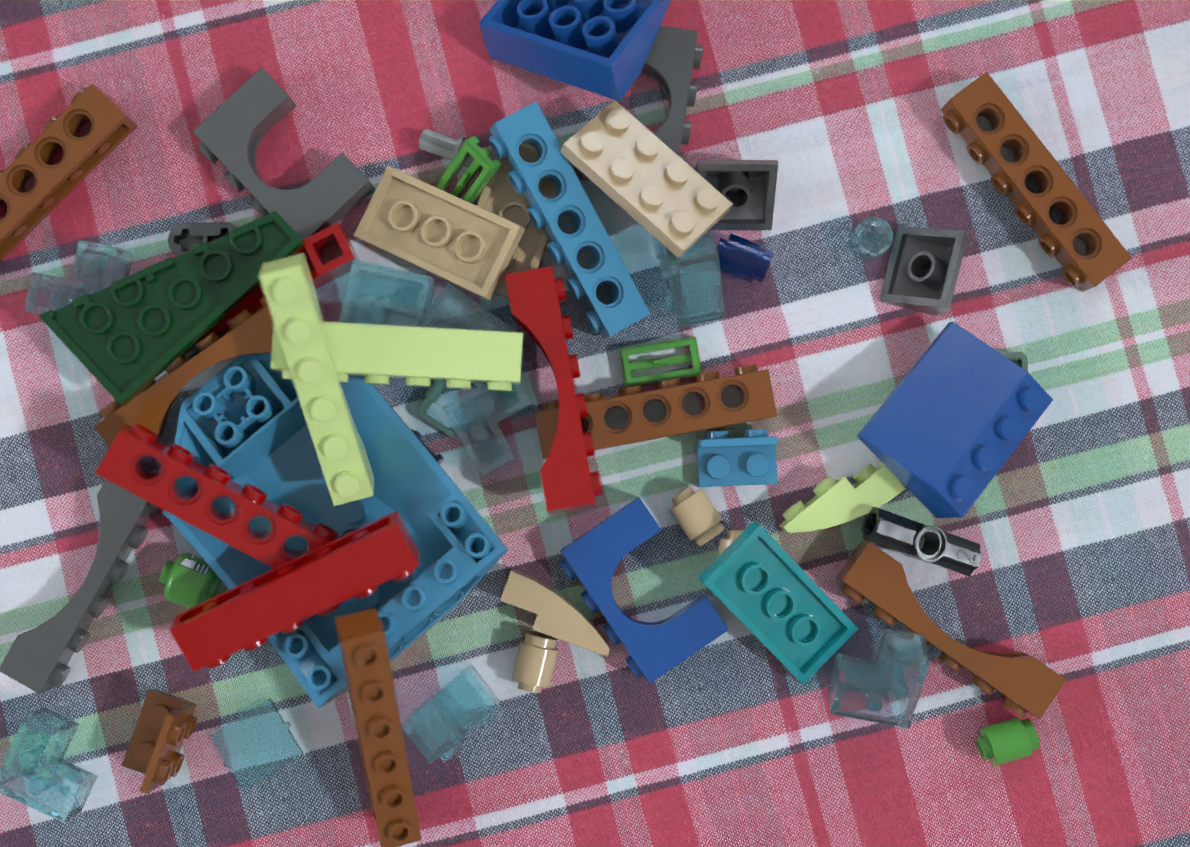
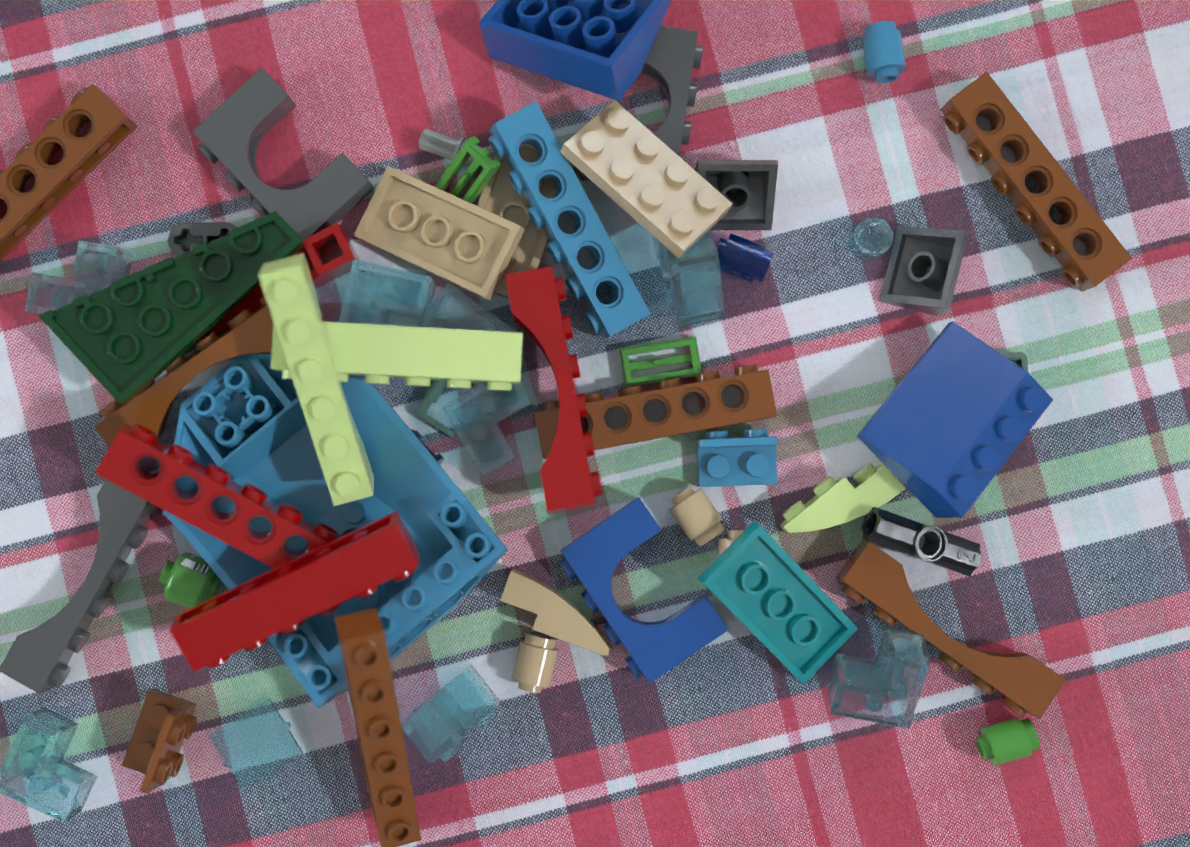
(883, 52): none -> dark azure brick

